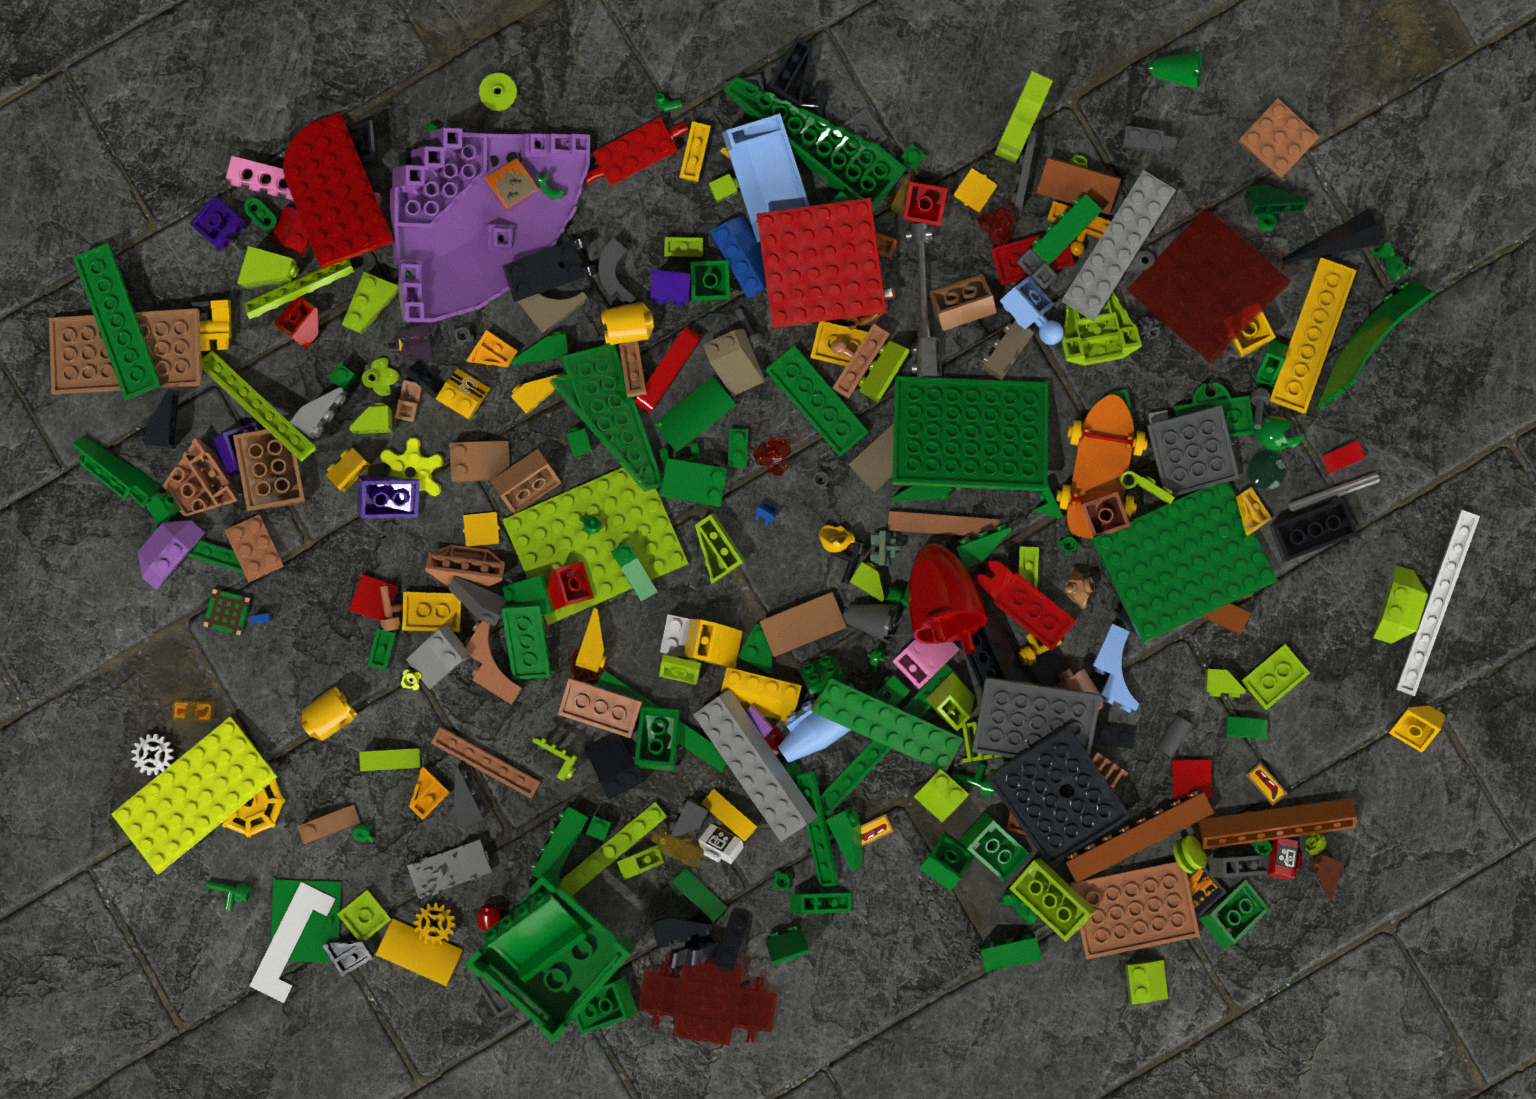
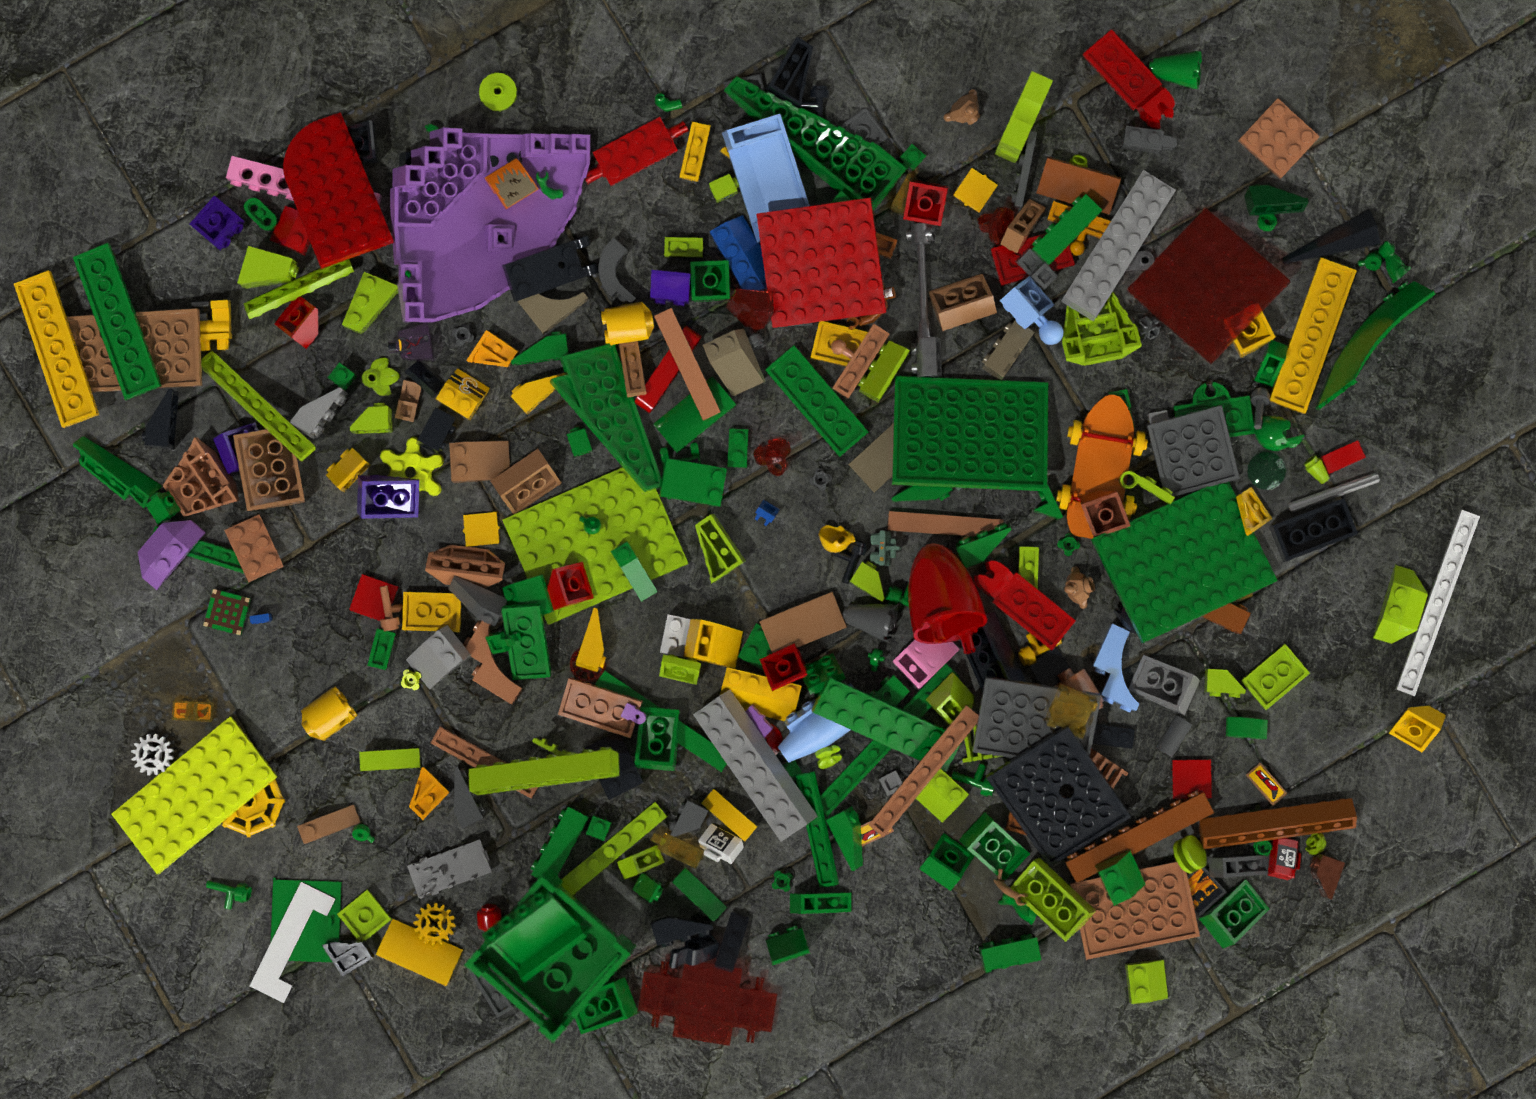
(56, 349): none -> yellow plate
(436, 430): none -> black brick
(500, 643): none -> green plate
(544, 772): none -> lime brick
(630, 712): none -> medium lavender piece
(648, 887): none -> green slope
(687, 364): none -> nougat tile
(751, 307): none -> clear red slope
(784, 667): none -> red slope
(826, 758): none -> lime piece
(890, 782): none -> light grey tile
(924, 771): none -> nougat plate
(964, 109): none -> medium nougat rock
(1007, 890): none -> medium nougat piece
(1022, 226): none -> medium nougat slope
(1071, 709): none -> clear yellow panel
(1120, 877): none -> green slope
(1130, 79): none -> red hinge
(1164, 684): none -> light grey slope
(1316, 468): none -> lime cone
(1372, 261): none -> green piece

